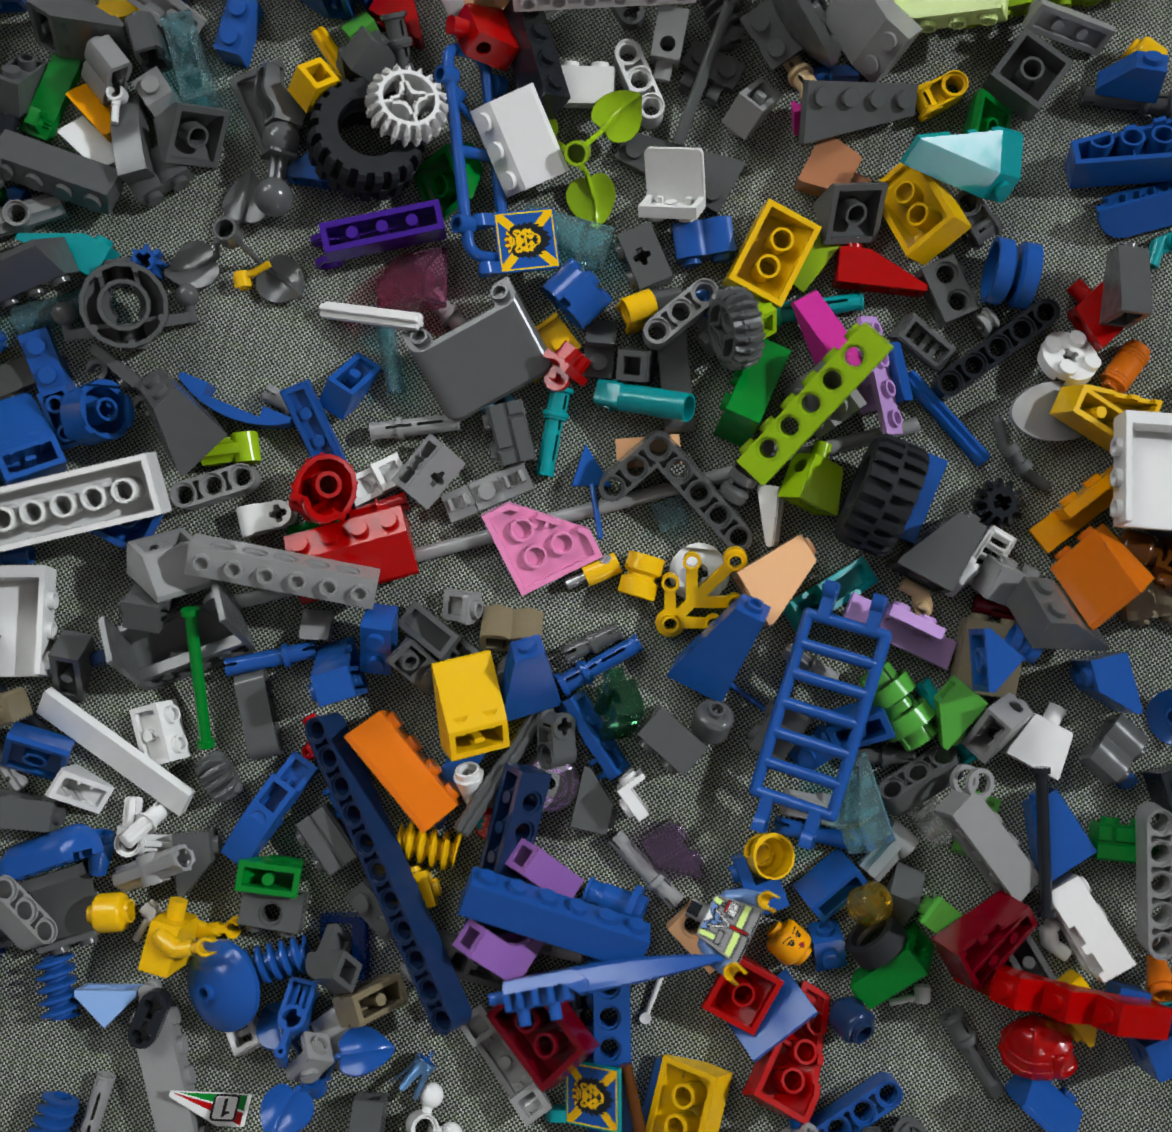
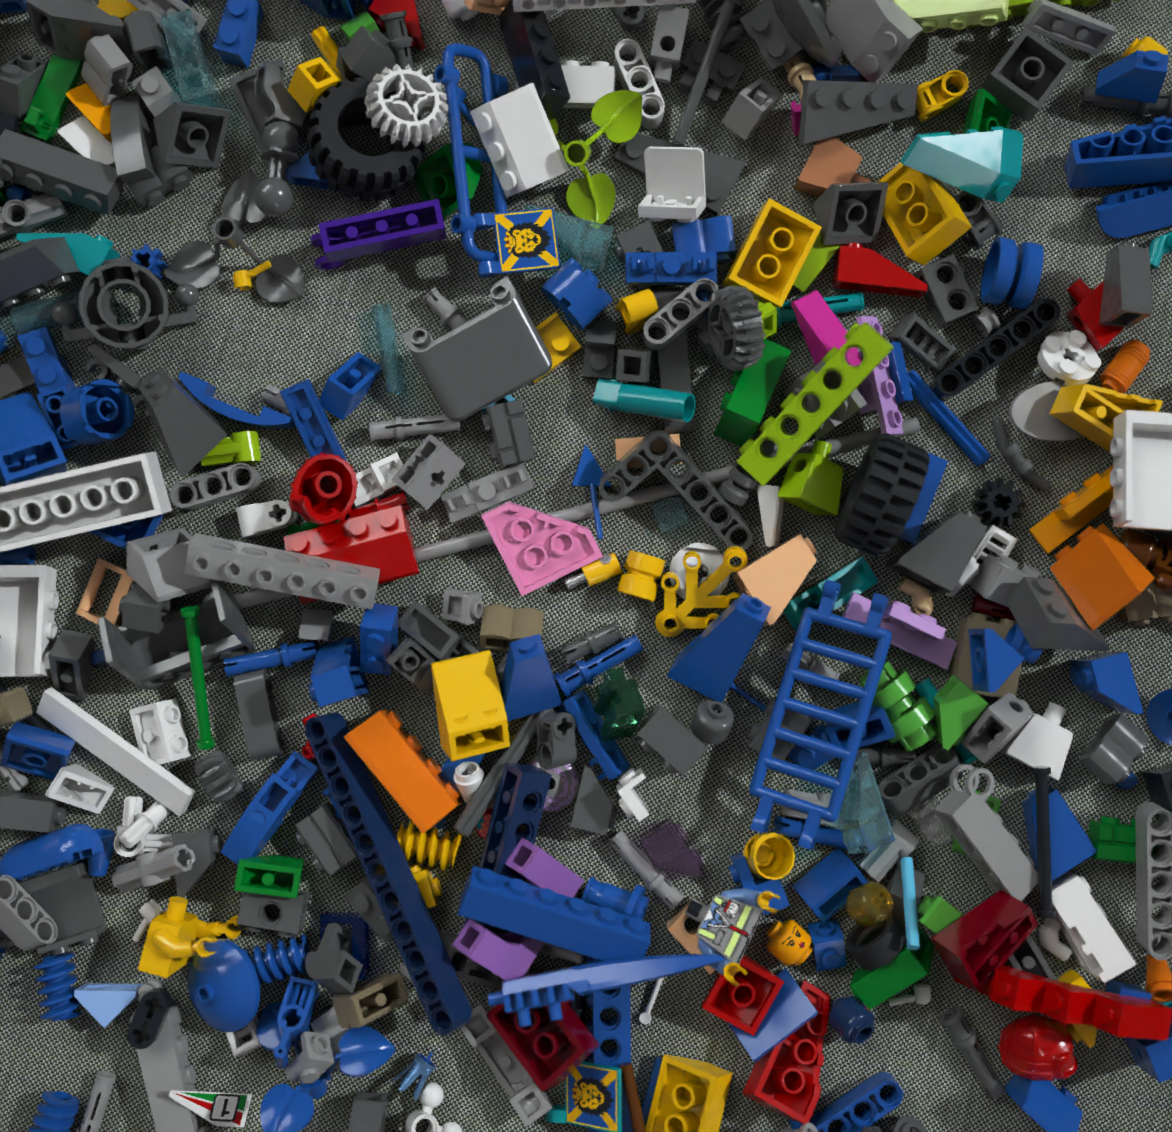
(93, 586): none -> light nougat tile
(111, 912): yellow head -> none
(116, 102): white hand -> none
(371, 315): white axle -> none
(414, 282): clear pink slope -> none
(484, 35): red torso -> none
(554, 416): teal pin -> none
(568, 364): red hips -> none
(669, 267): none -> blue plate
(910, 906): none -> medium azure bar

